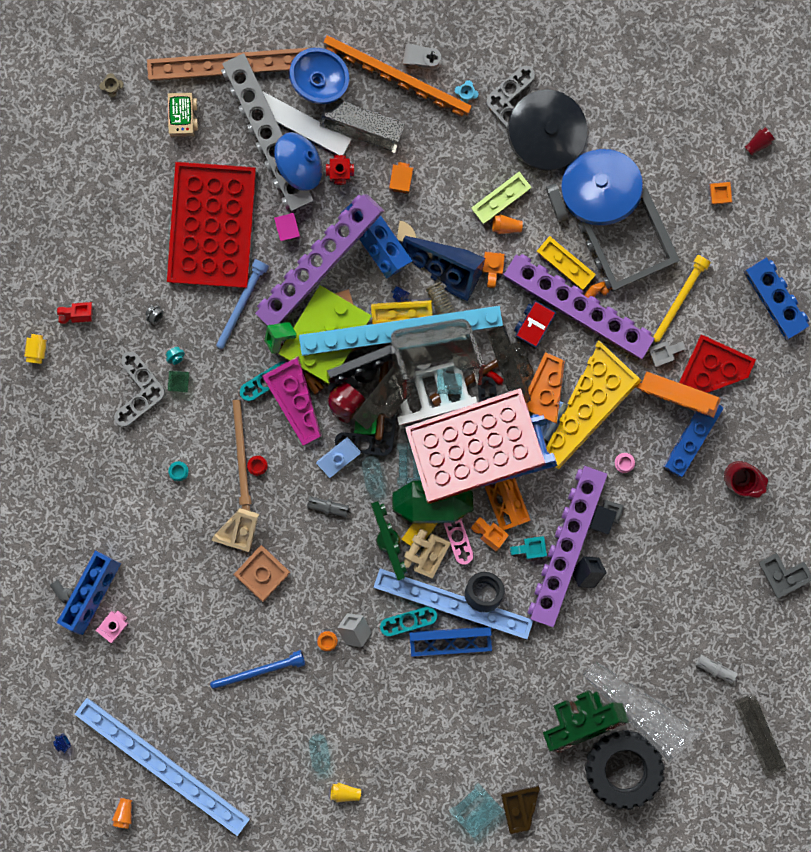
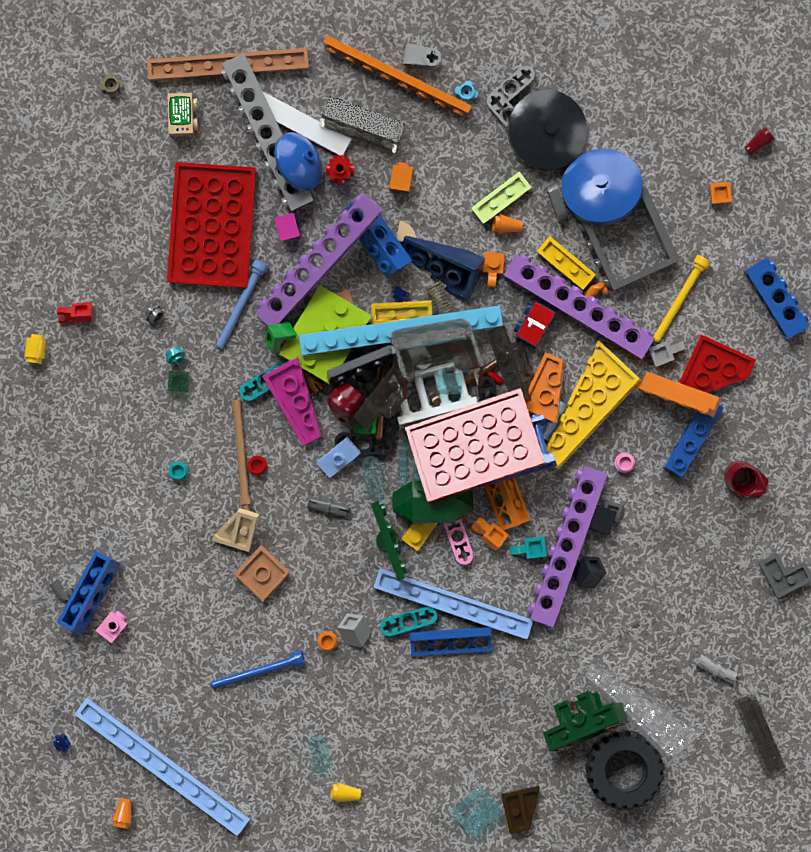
(145, 387): light grey beam -> none
(319, 66): blue dish -> none
(431, 555): tan plate -> none
(488, 578): black tyre -> none

